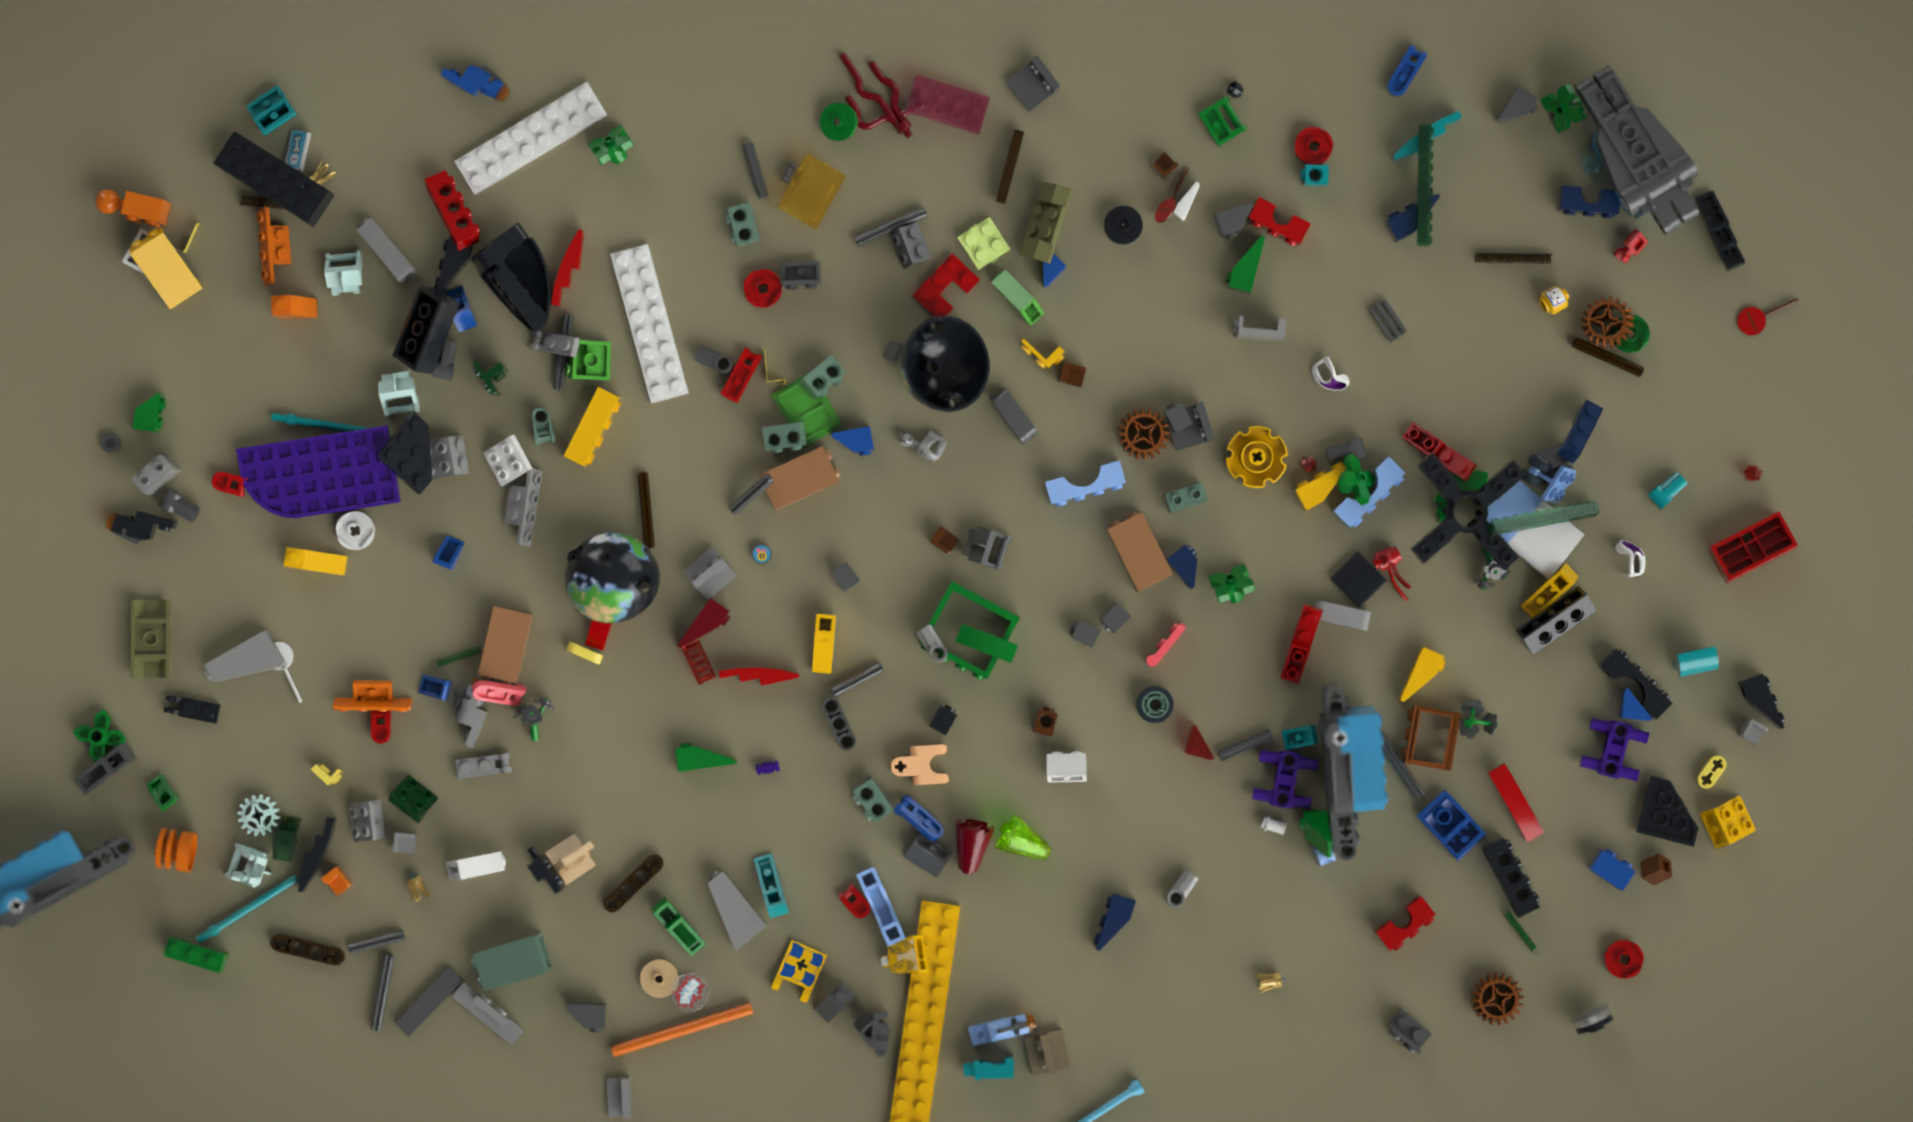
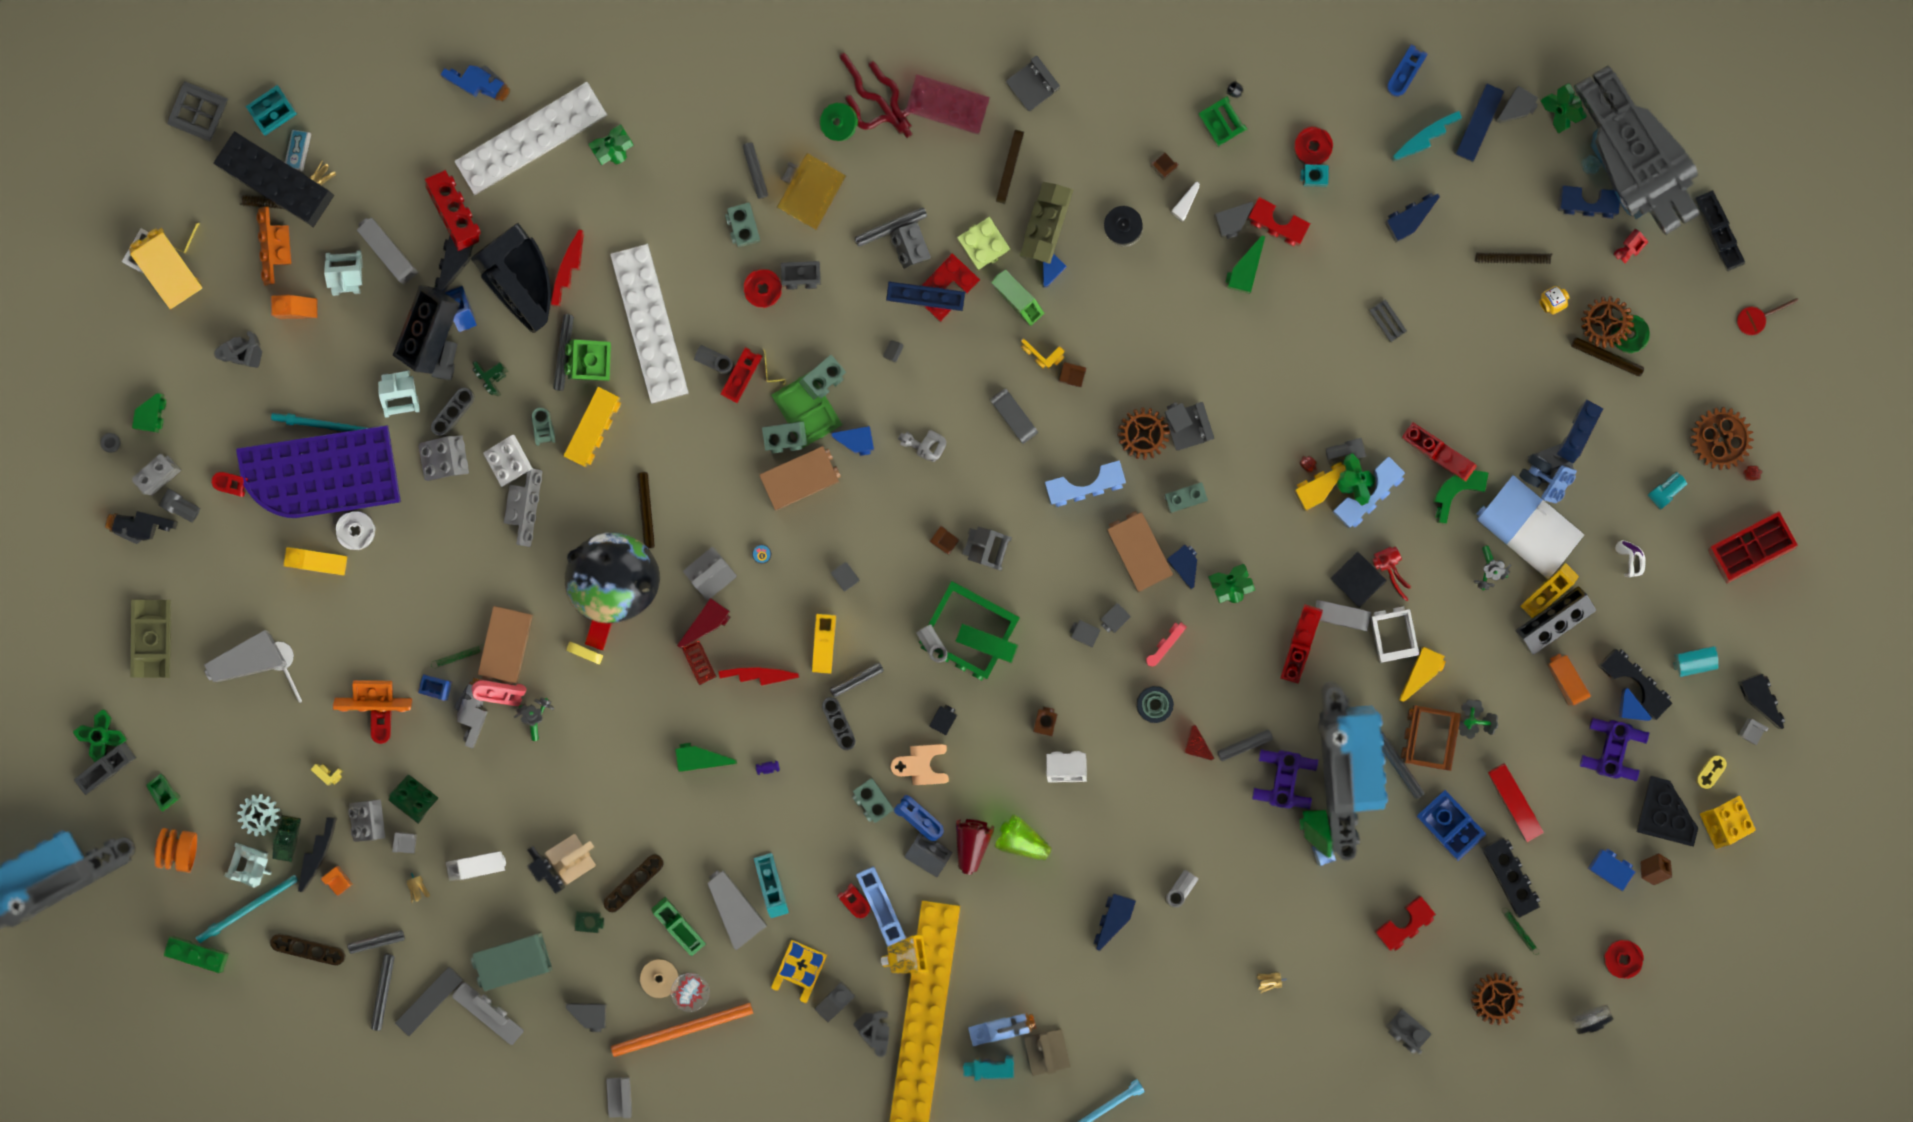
(135, 207): orange brick -> none
(191, 127): none -> dark grey piece
(195, 709): black hinge -> none
(240, 351): none -> dark grey piece
(409, 453): black plate -> none
(448, 552): blue slope -> none
(449, 421): none -> dark grey beam
(482, 766): light grey plate -> none
(555, 343): light grey plate -> none
(580, 921): none -> clear green brick
(751, 494): dark grey axle -> none
(925, 296): none -> dark blue tile
(956, 363): black piece -> none
(1168, 206): piece -> none
(1241, 460): yellow piece -> none
(1260, 334): light grey panel -> none
(1273, 825): white pin -> none
(1300, 737): teal slope -> none
(1336, 382): white piece -> none
(1380, 615): none -> white window
(1424, 188): clear green piece -> none
(1479, 122): none -> dark blue tile
(1482, 498): black piece -> none
(1543, 518): clear green piece -> none
(1568, 679): none -> orange slope
(1737, 430): none -> dark orange gear

